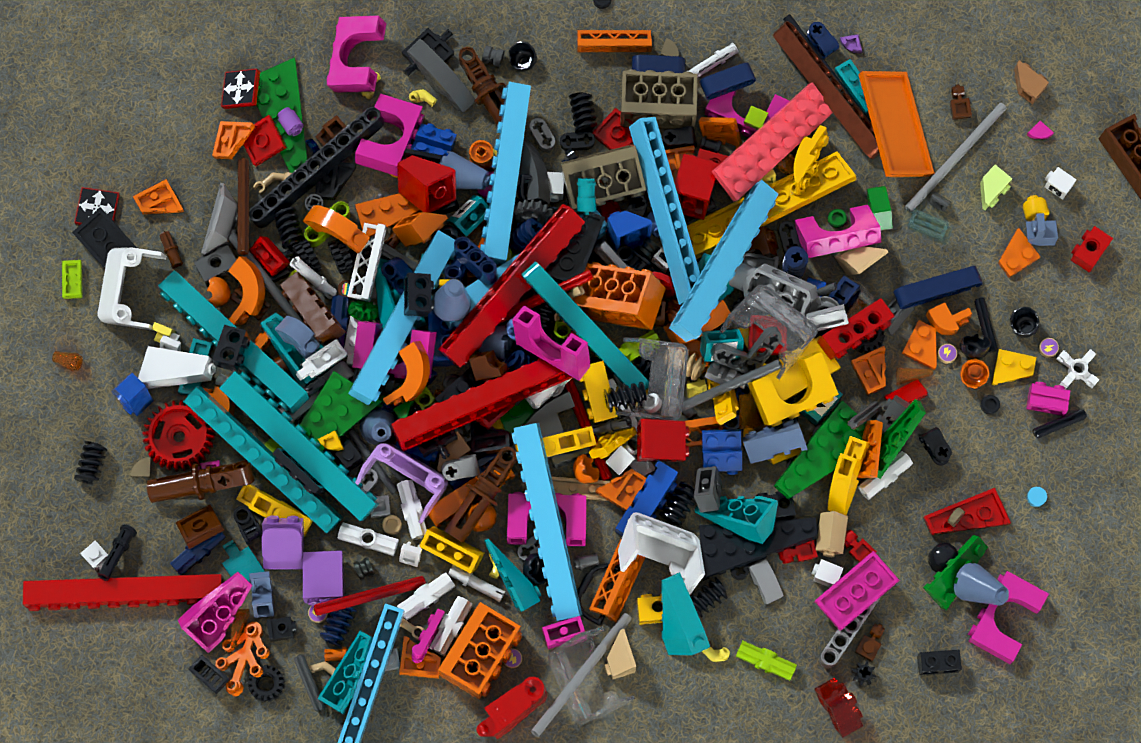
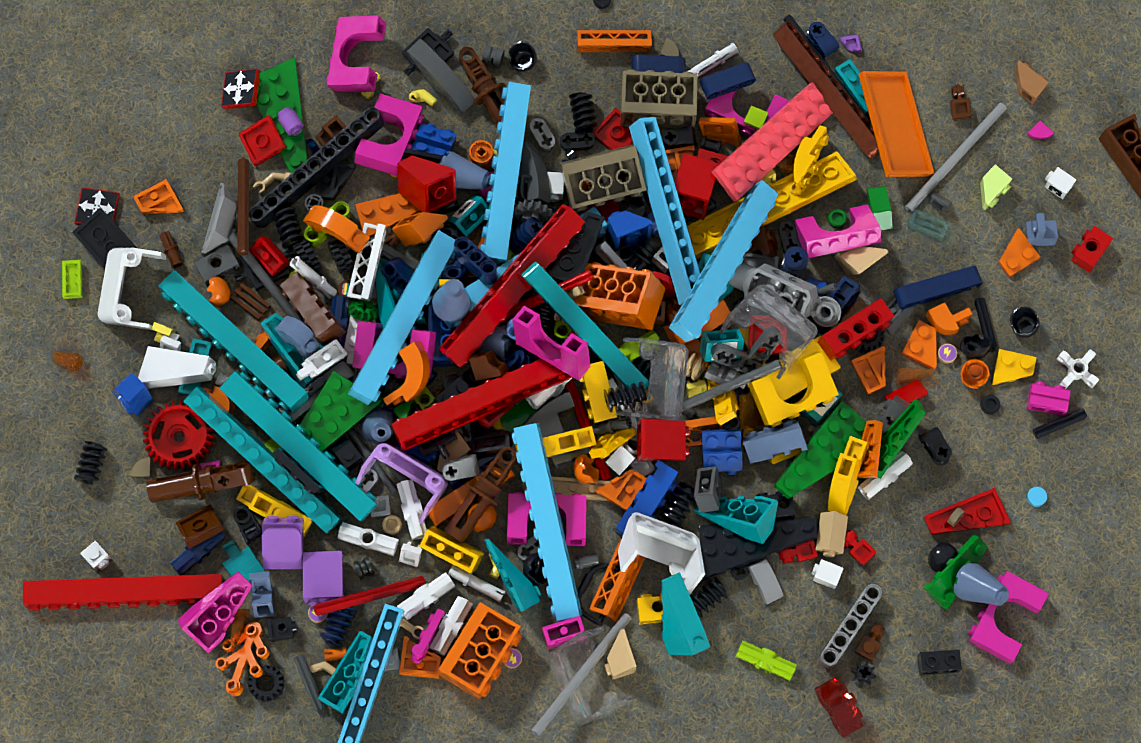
(120, 545): black pin -> none
(197, 666): black slope -> none
(226, 348): black brick -> none
(231, 138): orange wing -> none
(253, 289): orange arch -> none
(331, 441): yellow tile -> none
(413, 294): black brick -> none
(512, 708): red piece -> none
(586, 195): teal piece -> none
(652, 404): white tile -> none
(717, 655): light yellow arm -> none
(829, 317): light grey tile -> none
(856, 591): dark pink tile -> none
(864, 415): dark grey axle -> none
(1034, 206): yellow head -> none
(1048, 347): tile -> none

